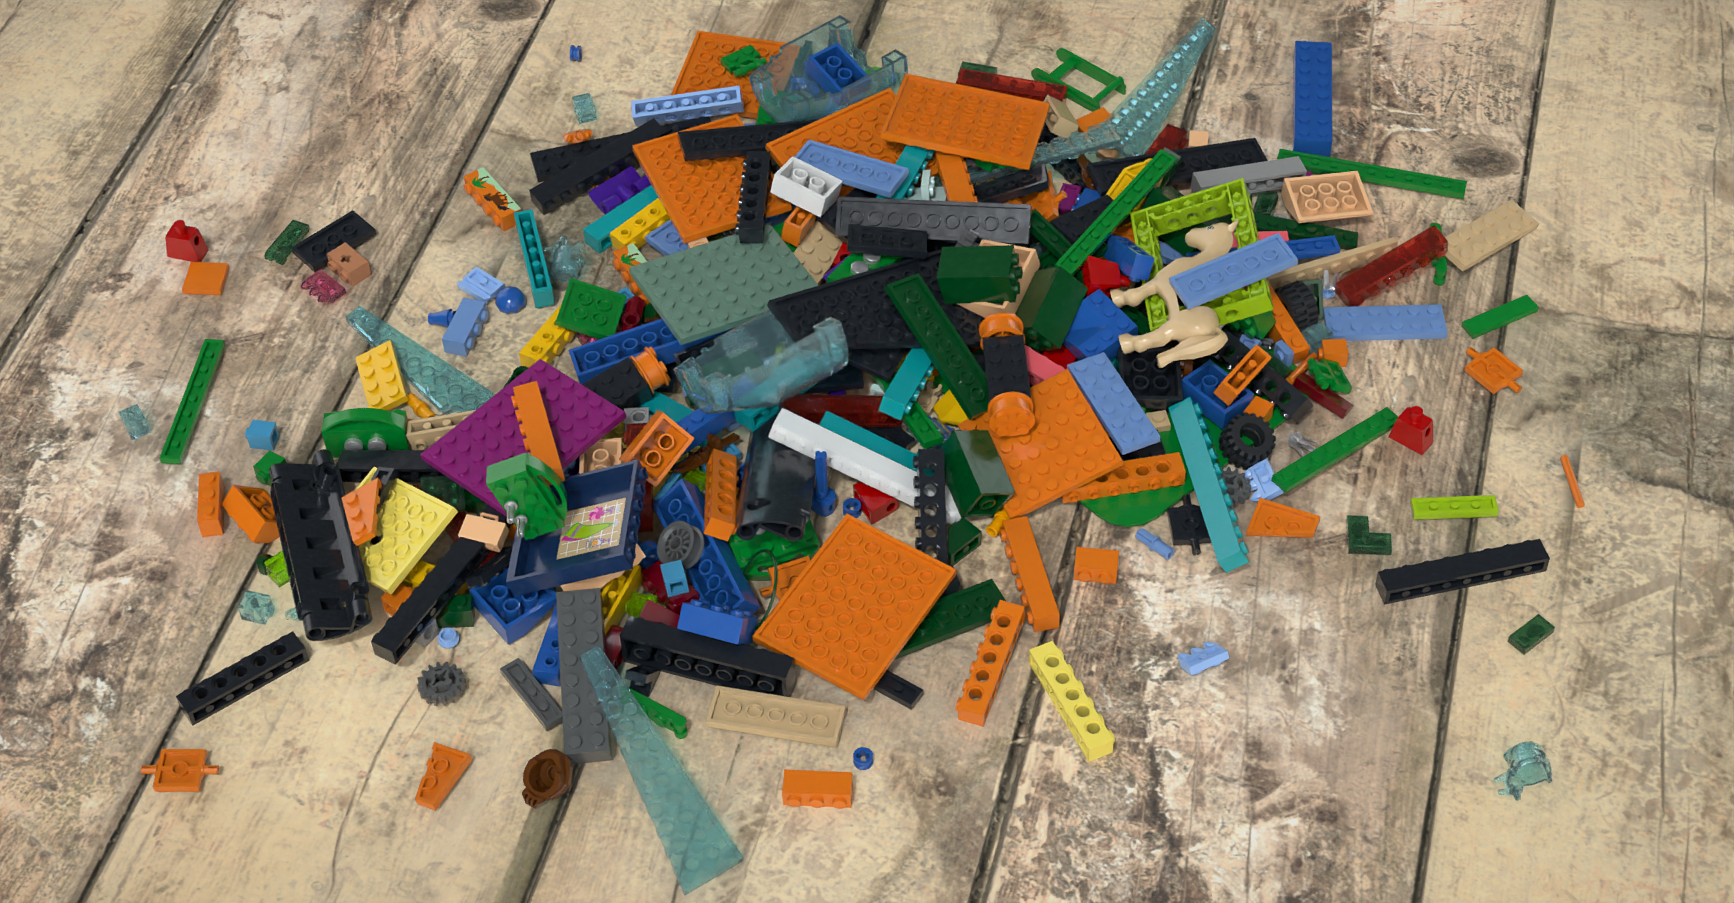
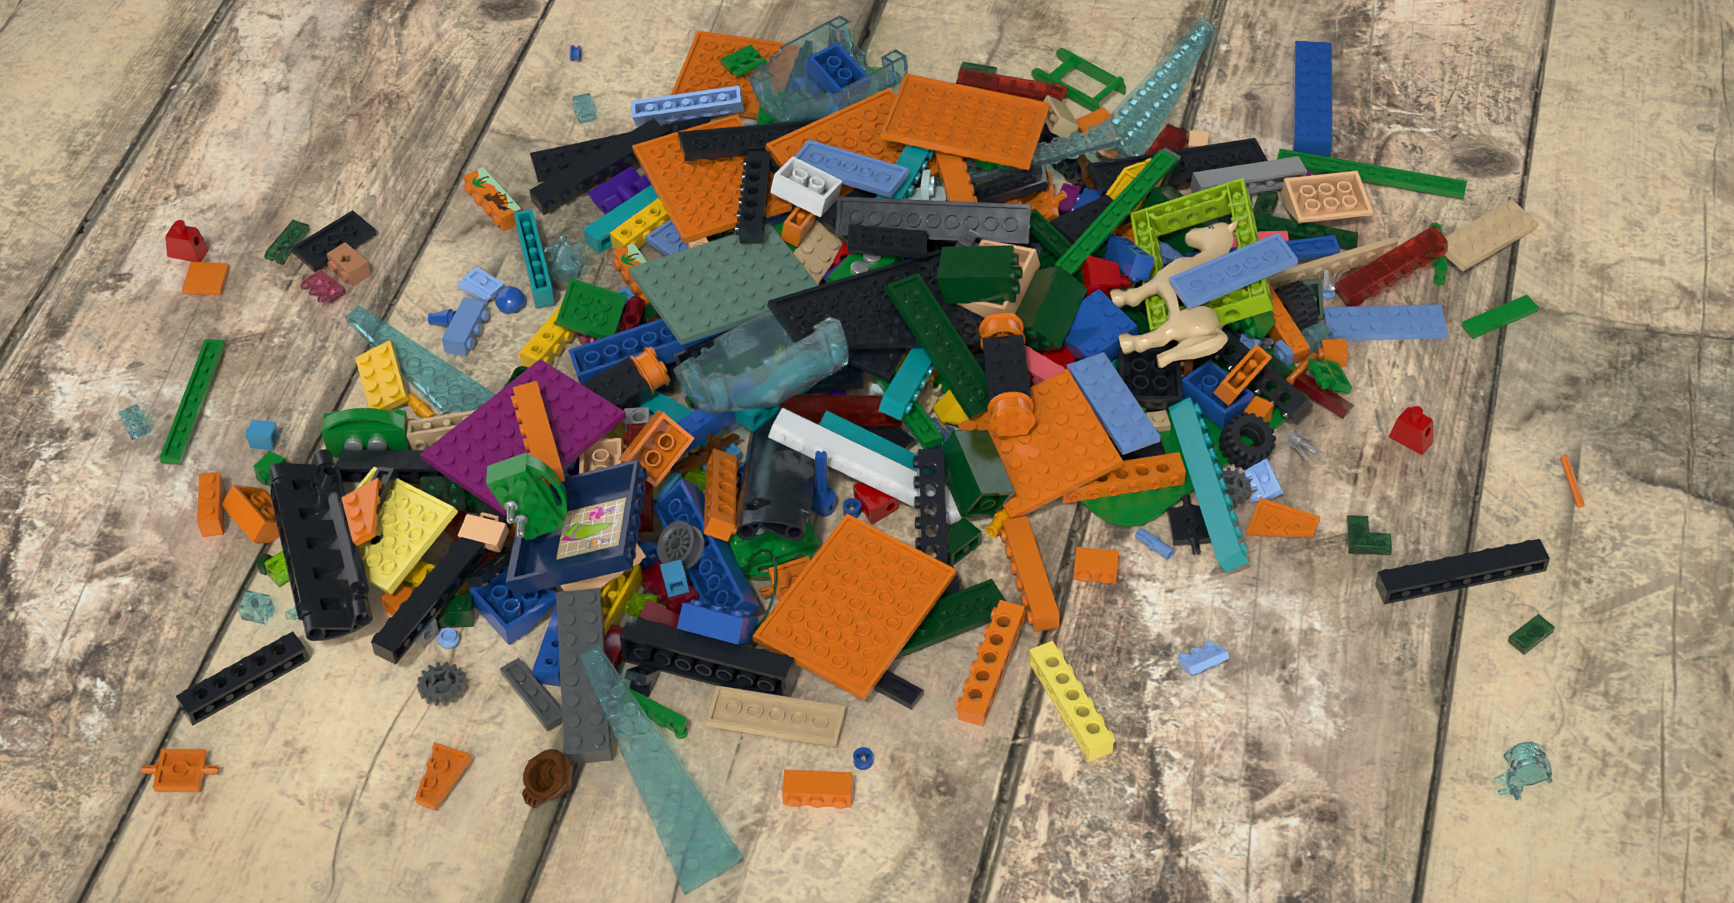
(578, 136): orange gear -> none
(1334, 450): green plate -> none
(1454, 507): lime plate -> none
(1493, 370): orange plate -> none

